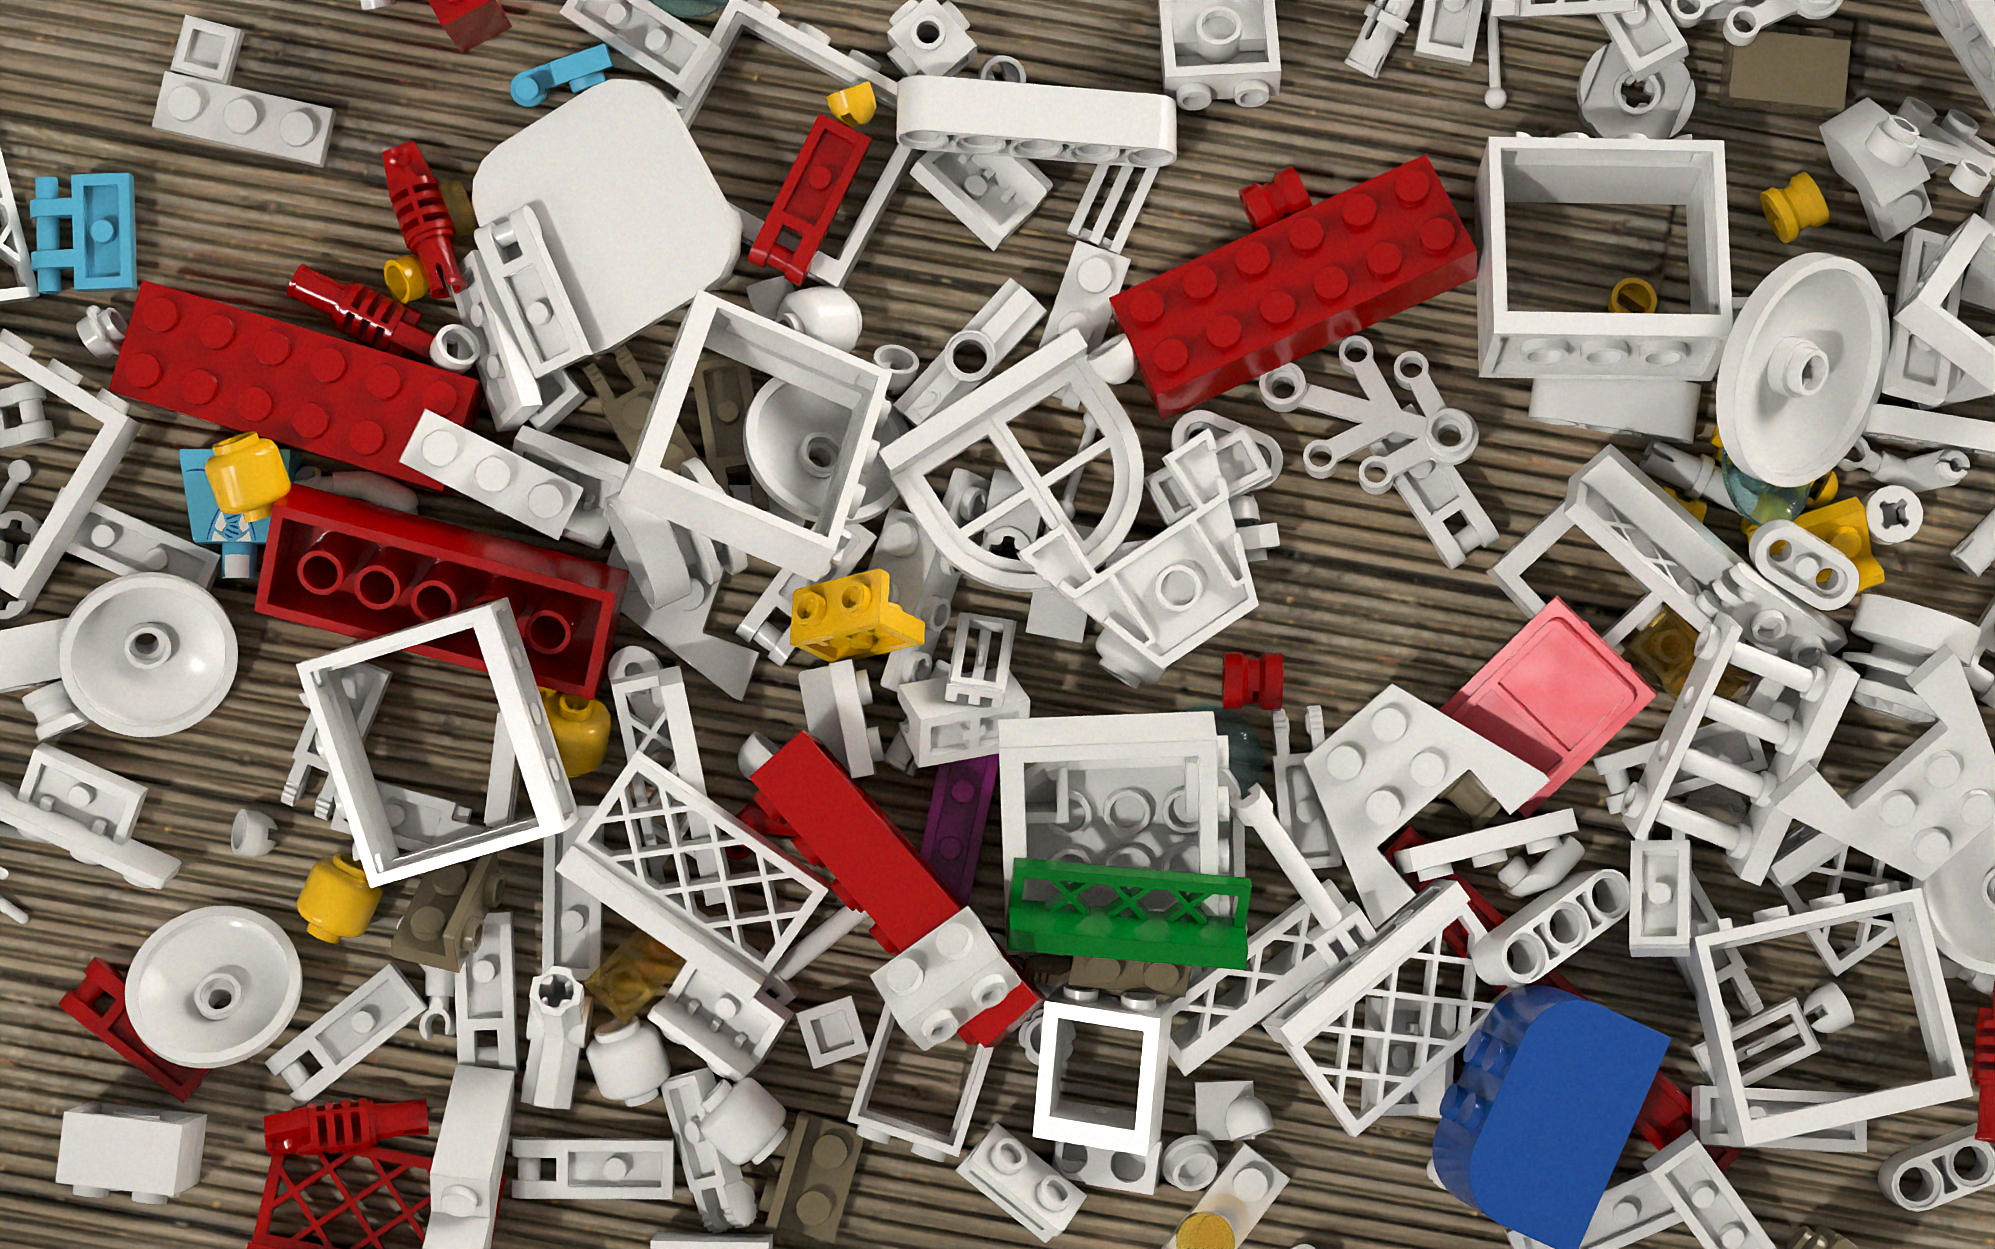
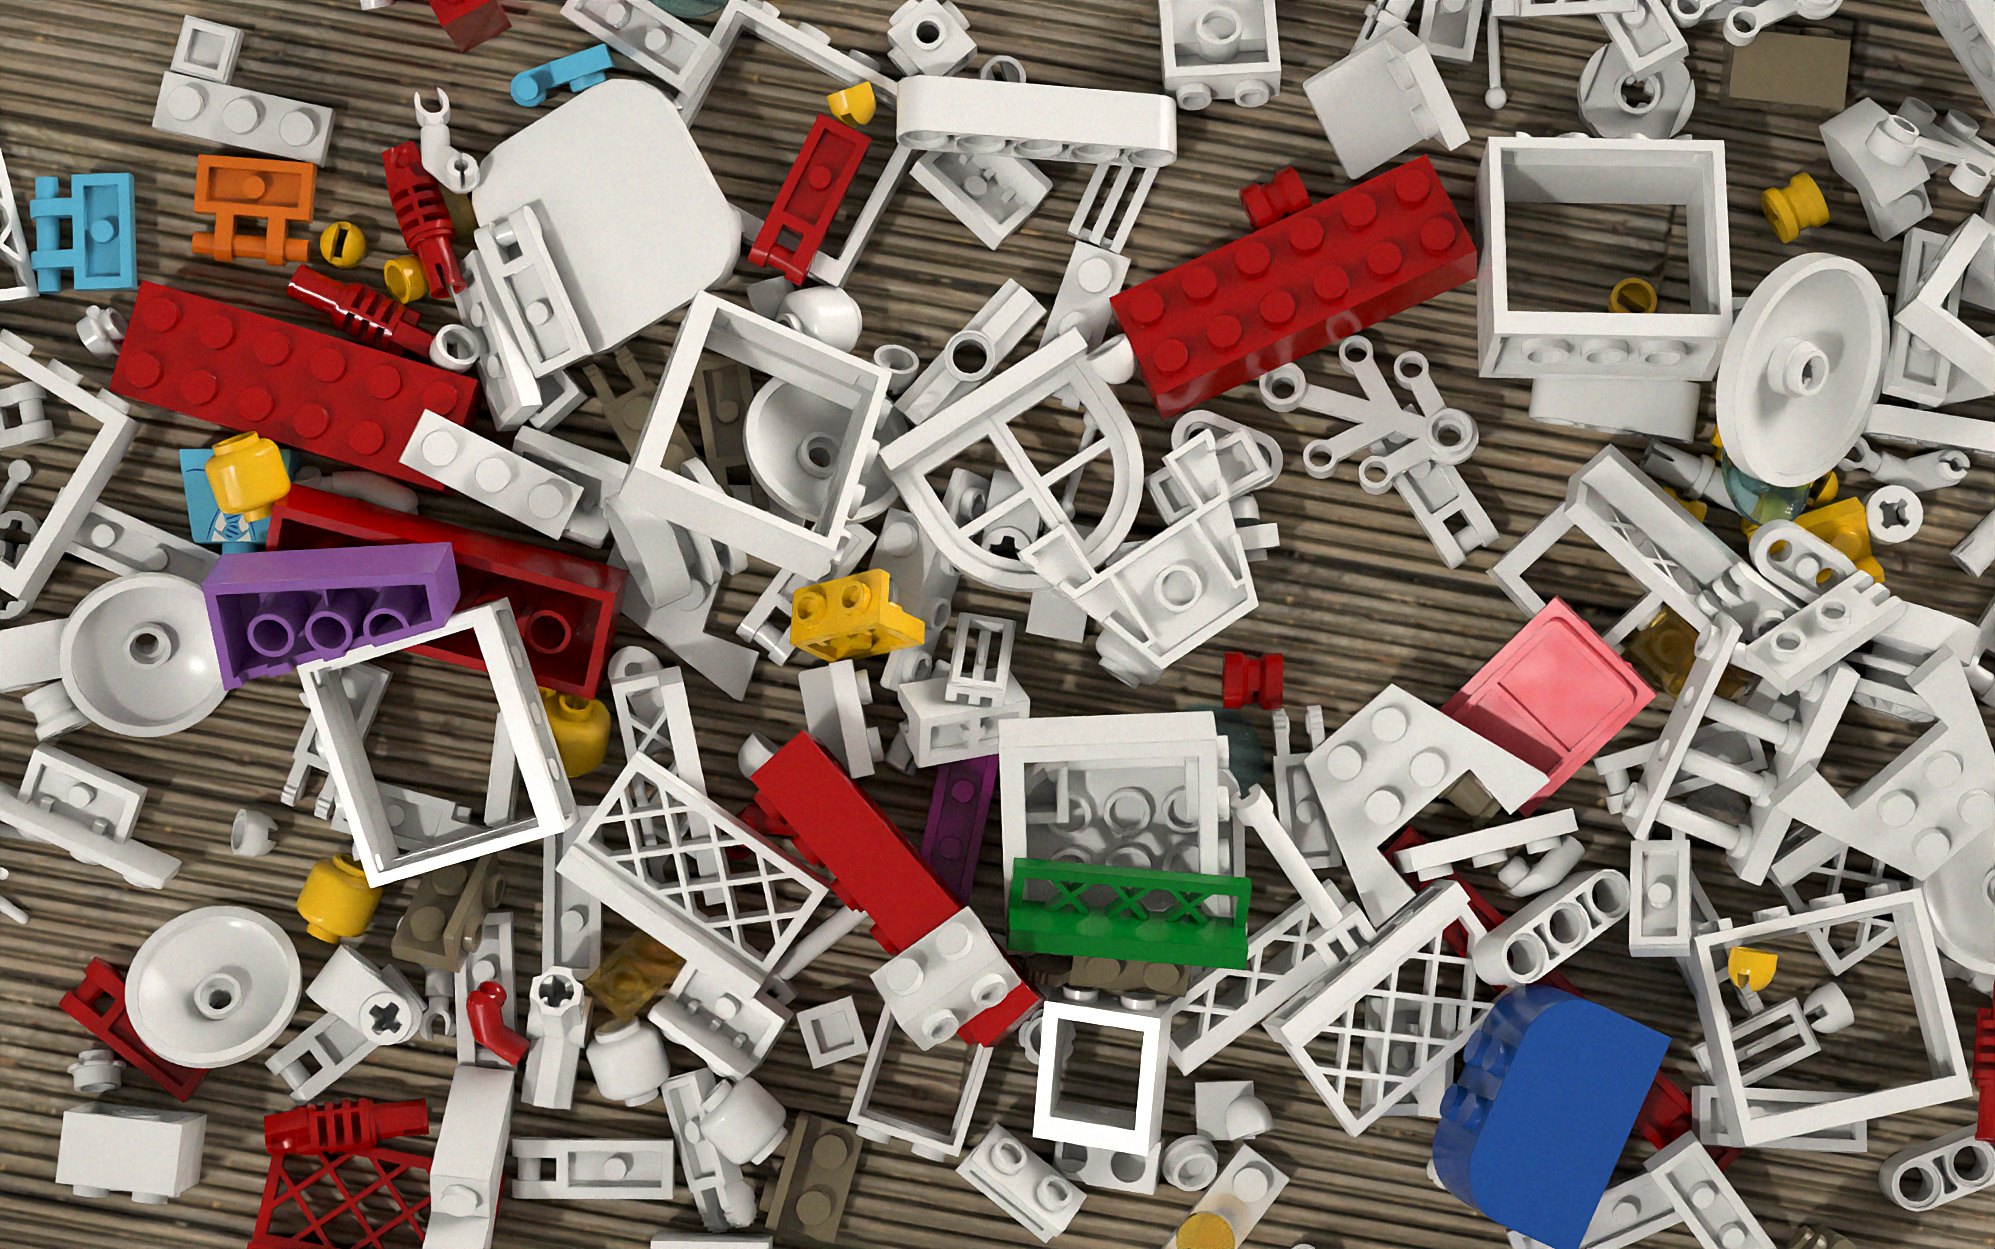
(97, 1071): none -> white plate
(254, 190): none -> orange plate
(322, 602): none -> medium lavender wedge
(354, 247): none -> yellow hinge
(357, 992): none -> white piece
(446, 164): none -> white arm
(488, 1026): none -> red arm
(1383, 102): none -> white bracket
(1752, 966): none -> yellow hinge
(1824, 632): none -> white hinge

